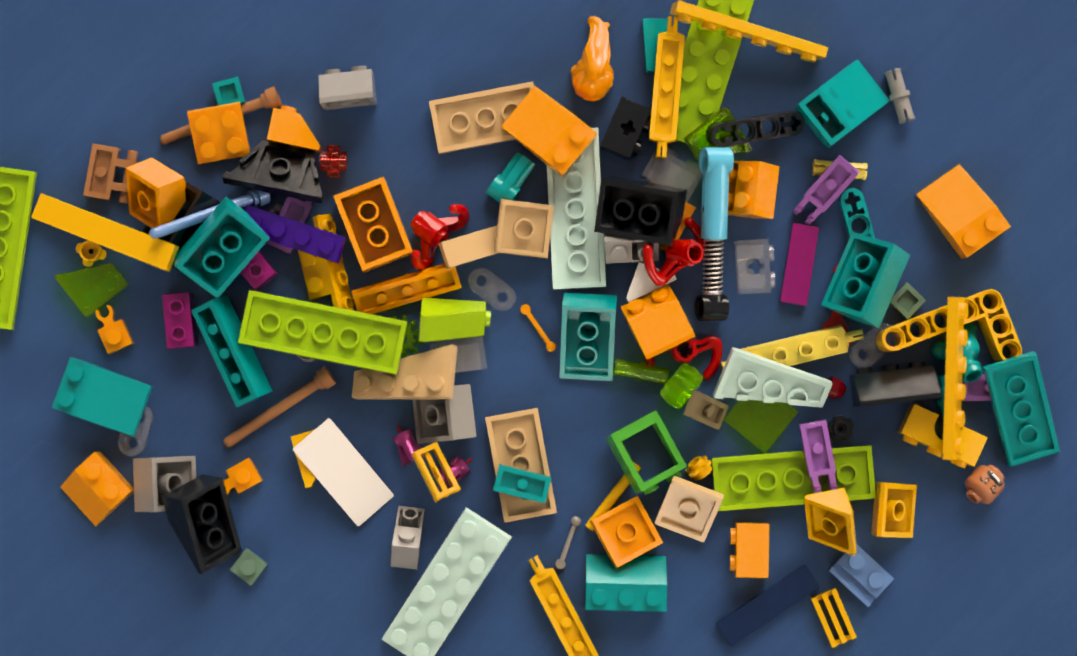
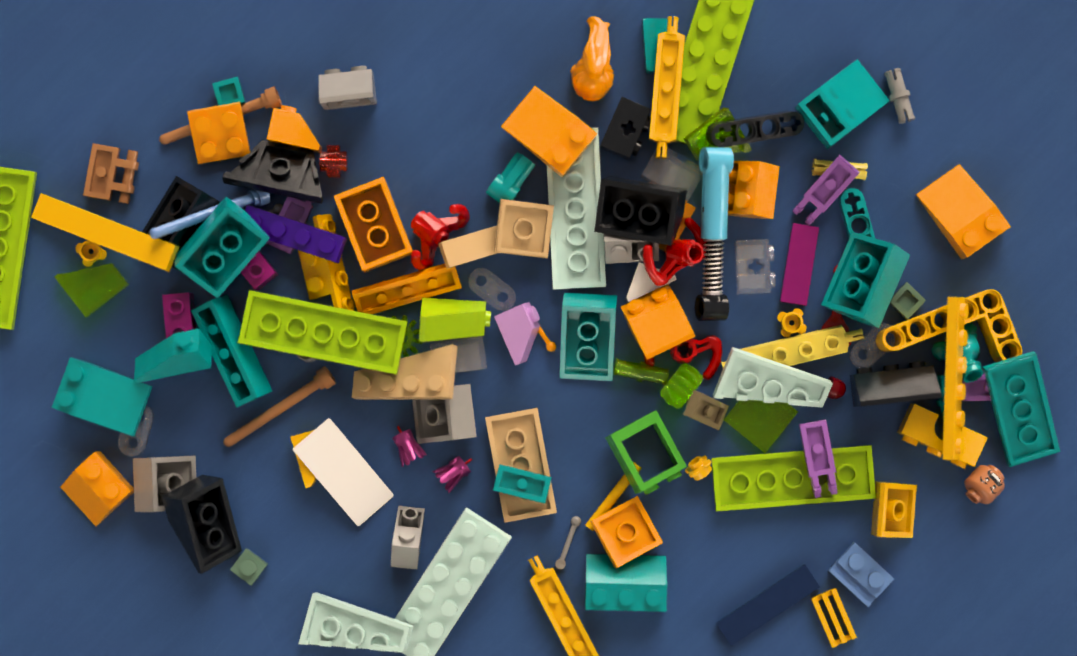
(114, 333): light orange plate -> none
(154, 192): light orange slope -> none
(174, 356): none -> teal slope
(242, 476): light orange plate -> none
(345, 625): none -> light aqua wing
(426, 475): yellow tile -> none
(475, 117): tan plate -> none
(519, 330): none -> lavender slope
(688, 509): tan plate -> none
(738, 28): yellow plate -> none
(750, 550): light orange brick -> none
(785, 318): none -> yellow plate
(831, 520): yellow slope -> none
(847, 426): black plate -> none

